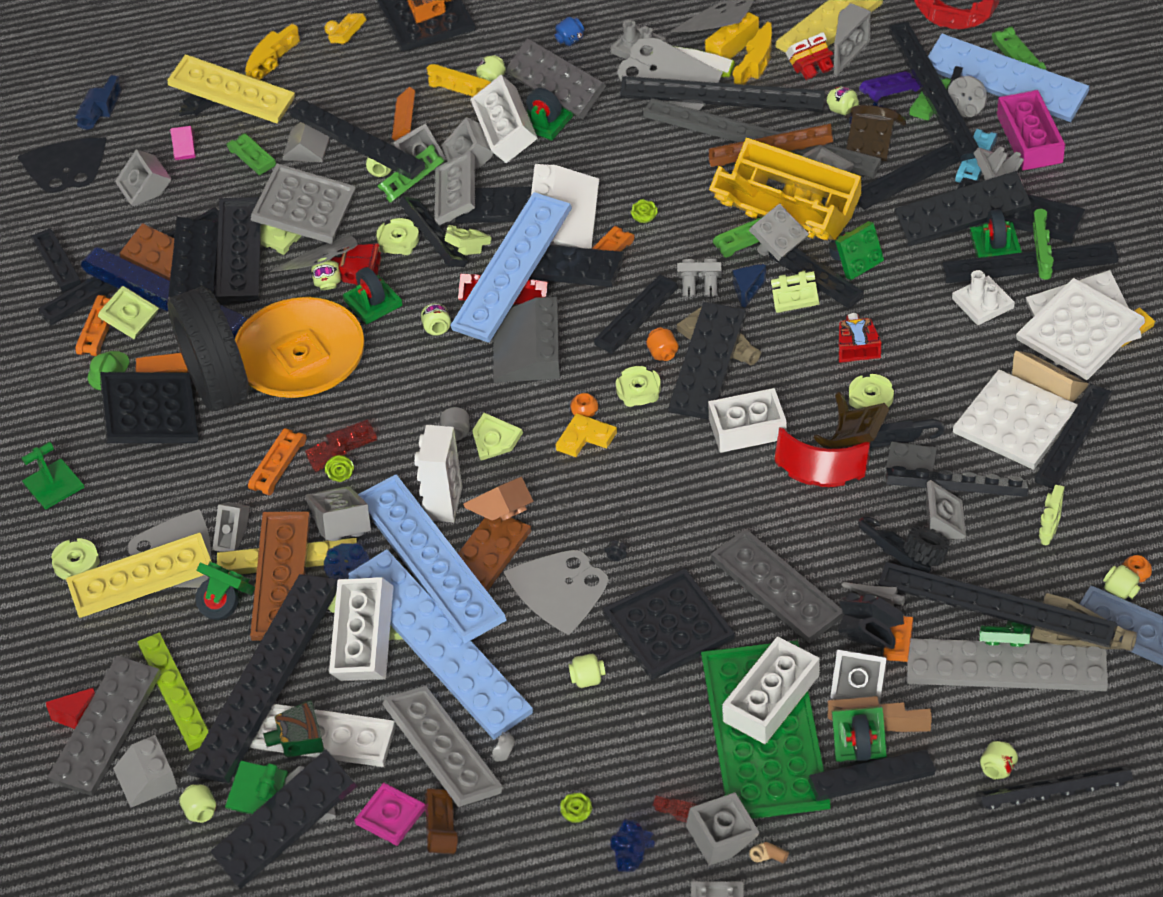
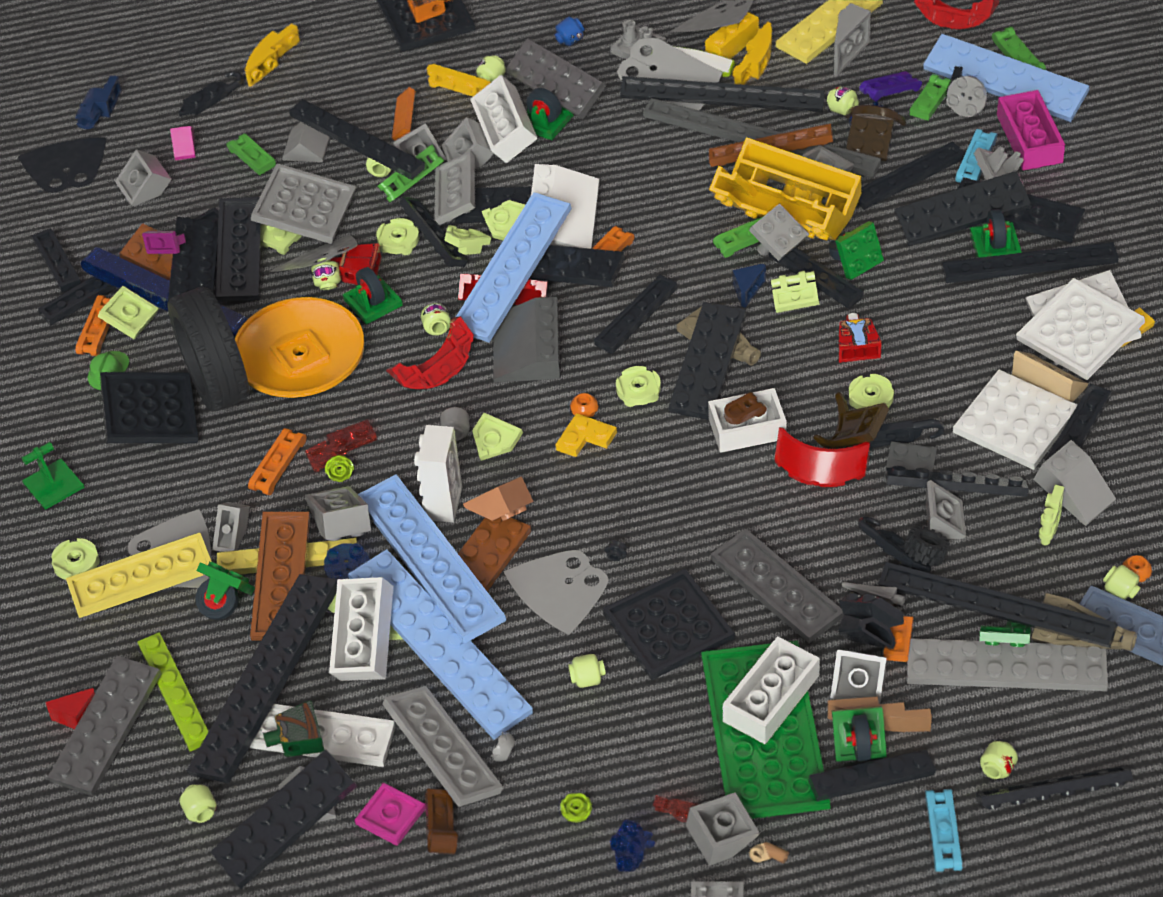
(144, 772): light grey slope -> none
(162, 242): none -> magenta plate
(162, 363): orange tile -> none
(231, 89): light yellow plate -> none
(254, 786): green plate -> none
(345, 29): yellow plate -> none
(442, 365): none -> red windscreen
(502, 218): none -> yellowish green plate
(644, 211): lime plate -> none
(662, 344): orange head -> none
(709, 270): light grey plate -> none
(737, 412): none -> reddish brown plate
(810, 54): red hips -> none
(934, 90): black plate -> none
(943, 830): none -> medium azure plate
(982, 298): white plate -> none
(1041, 238): bright green plate -> none
(1084, 488): none -> light grey slope

